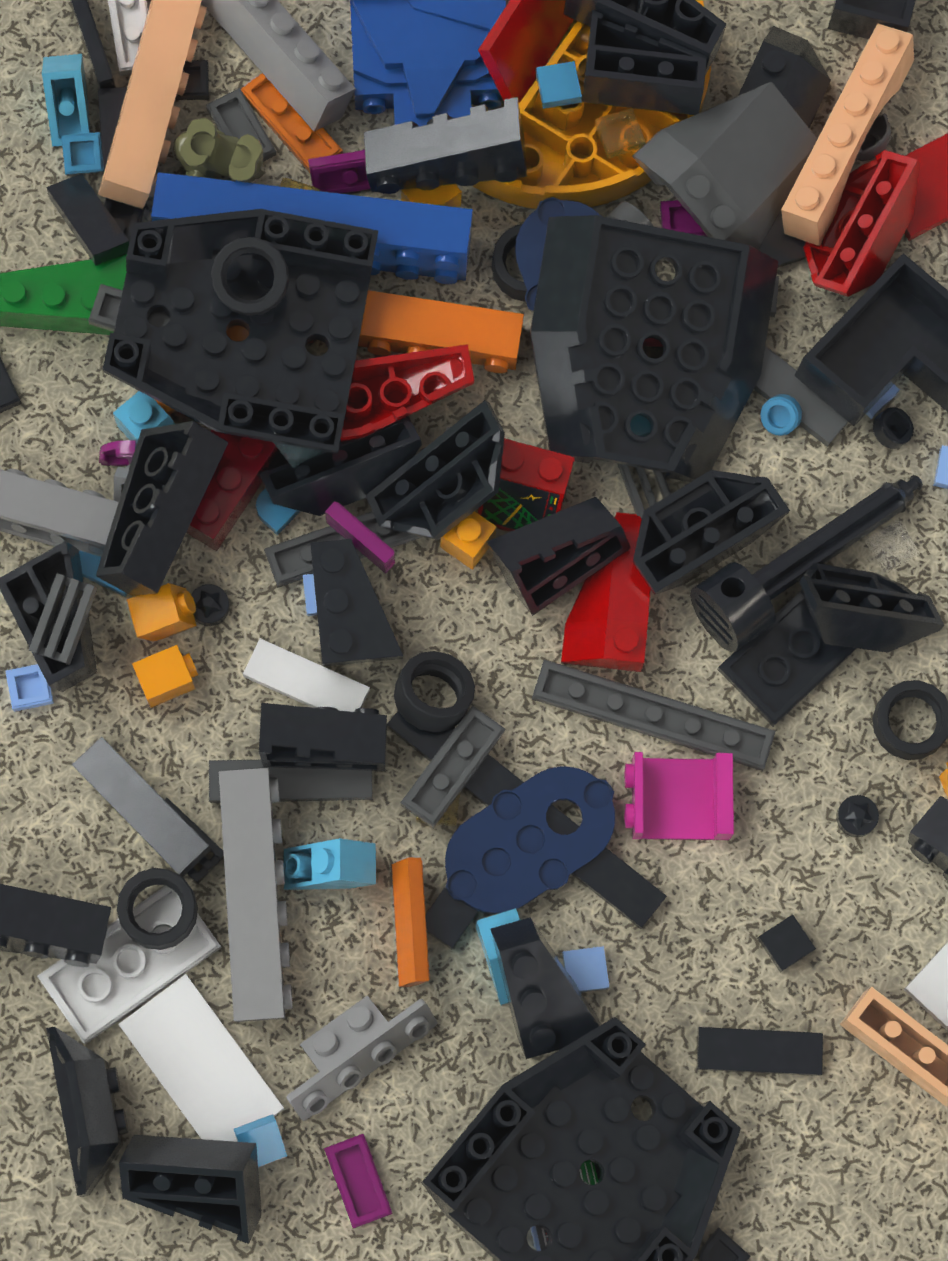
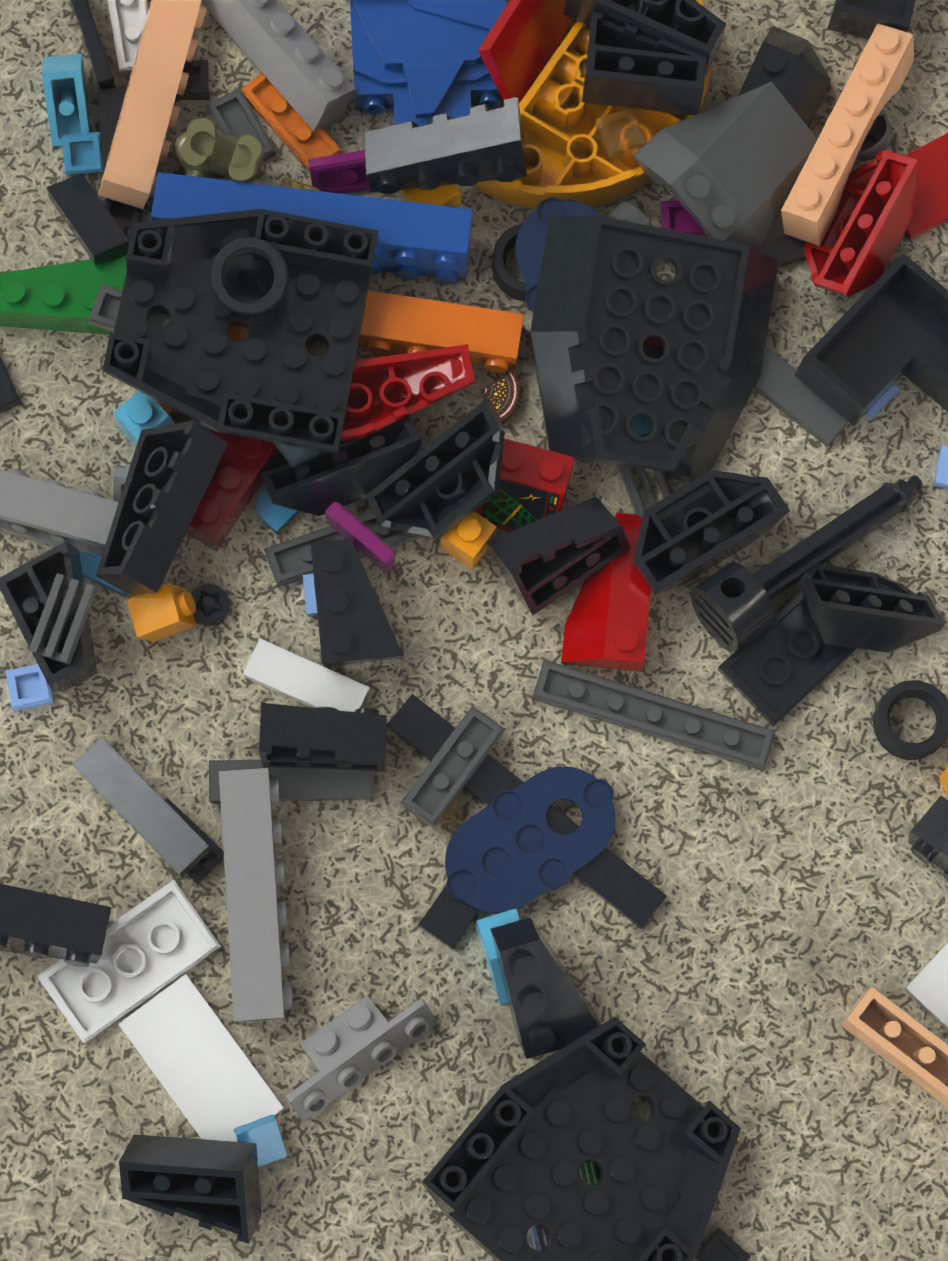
(87, 1108): black wedge -> none
(117, 453): magenta tile -> none
(148, 878): black tyre -> none
(165, 675): light orange brick -> none
(330, 865): medium azure slope -> none
(358, 1181): magenta tile -> none
(410, 922): orange tile -> none
(447, 669): black tyre -> none
(503, 396): none -> reddish brown tile
(558, 84): dark azure tile -> none
(587, 968): light blue tile -> none
(680, 798): dark pink panel -> none
(759, 1051): black tile -> none
(781, 414): dark azure tile -> none
(786, 943): black tile -> none
(857, 816): black tile -> none
(893, 428): black tile -> none

